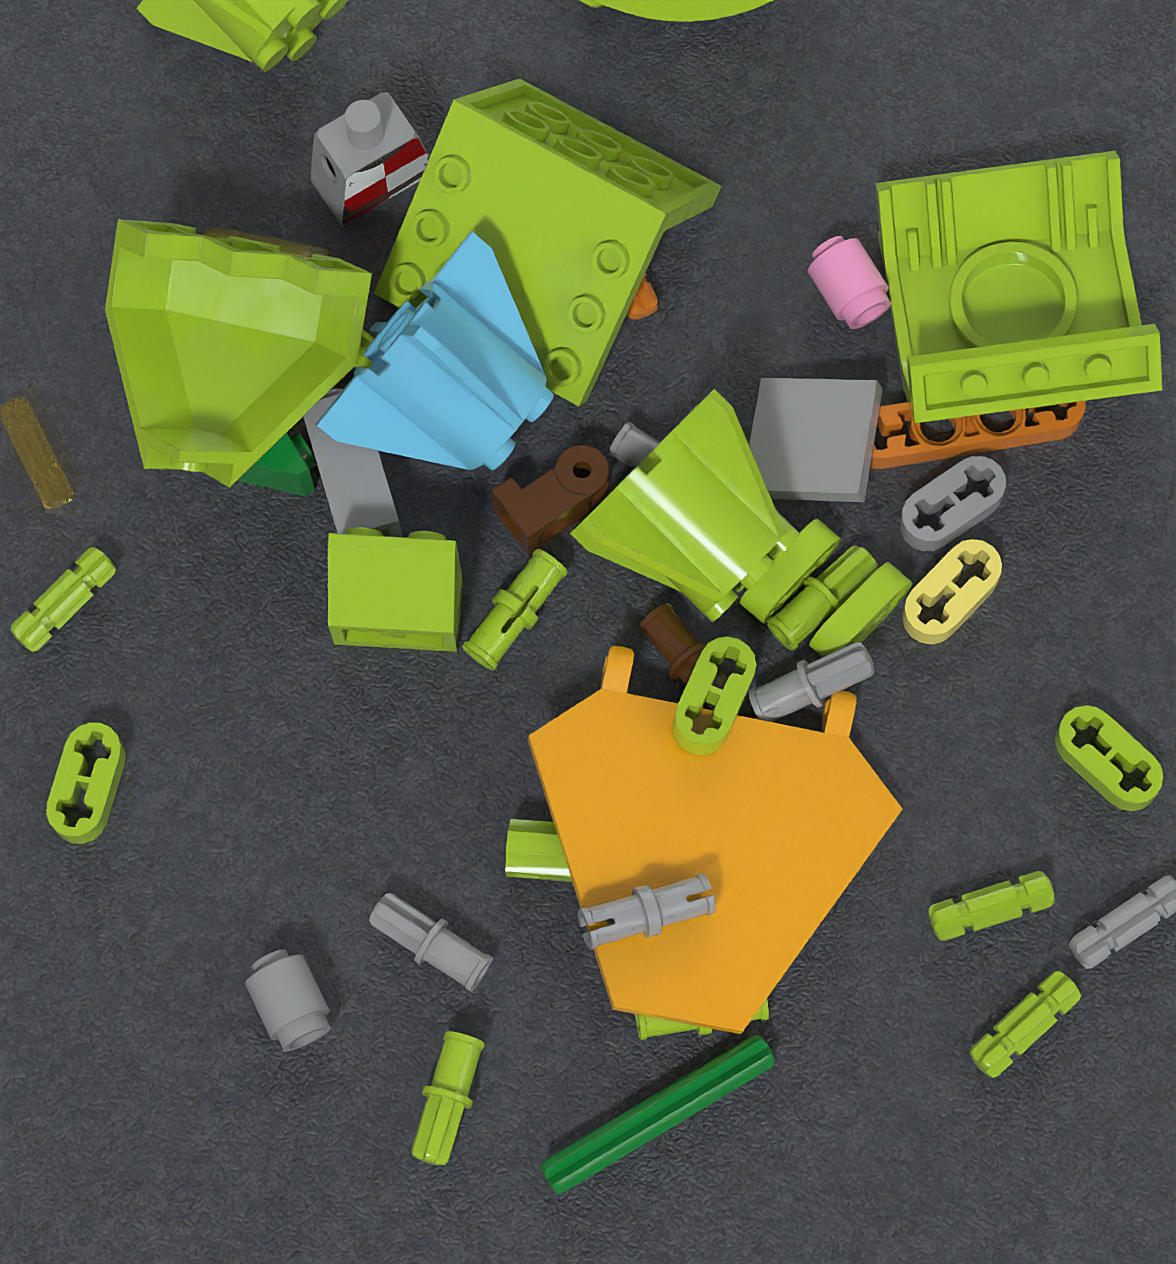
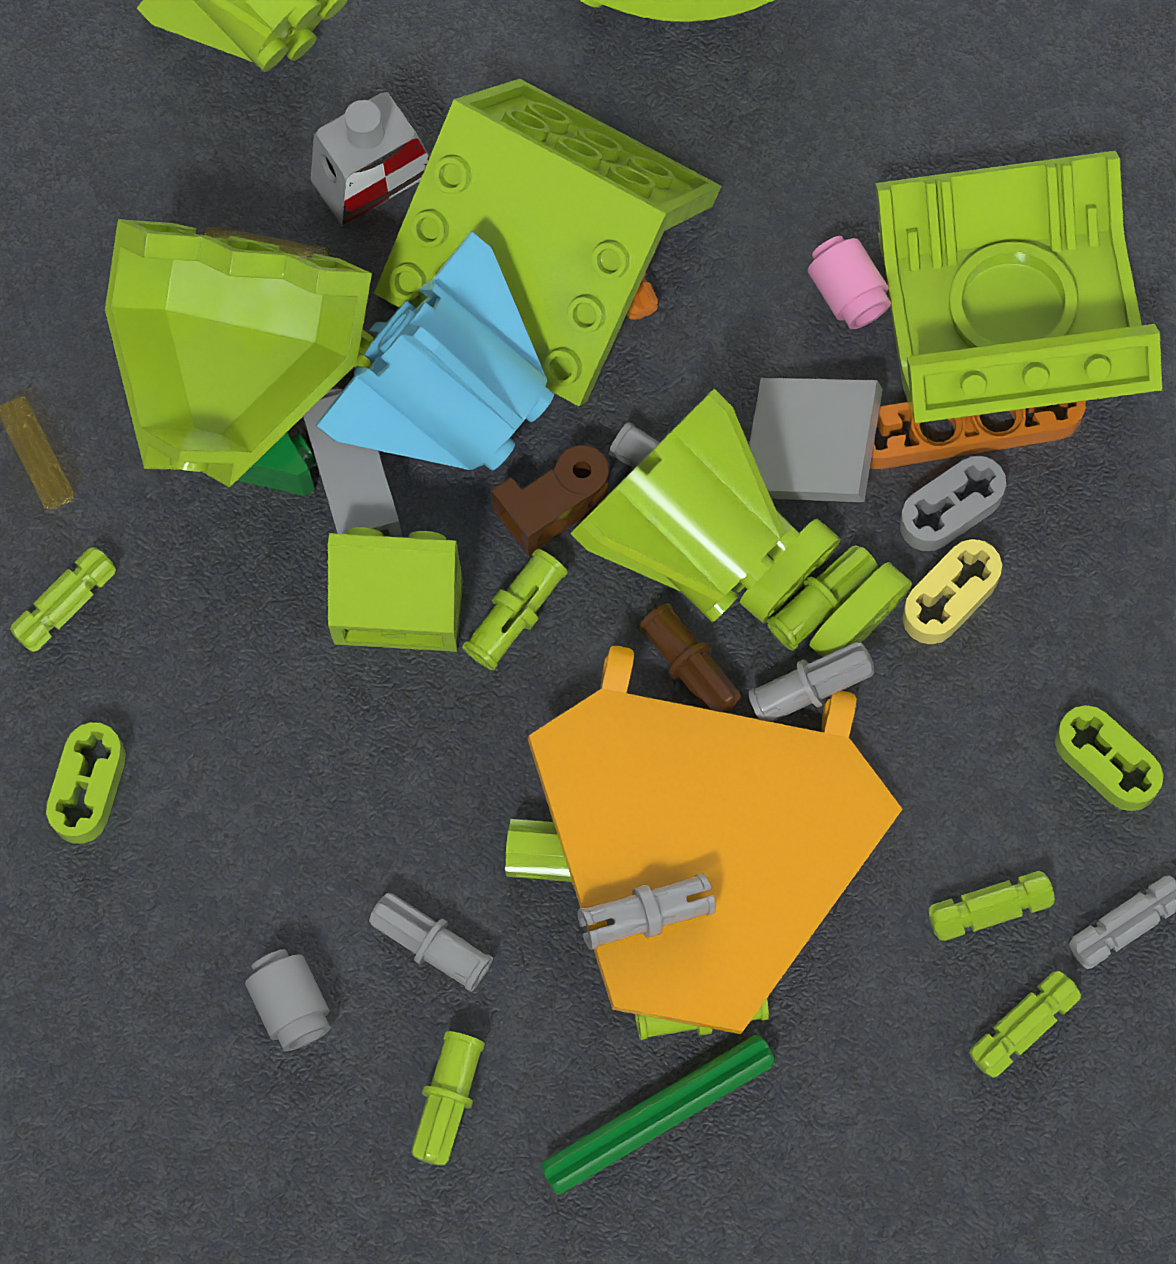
(701, 690): lime beam -> none

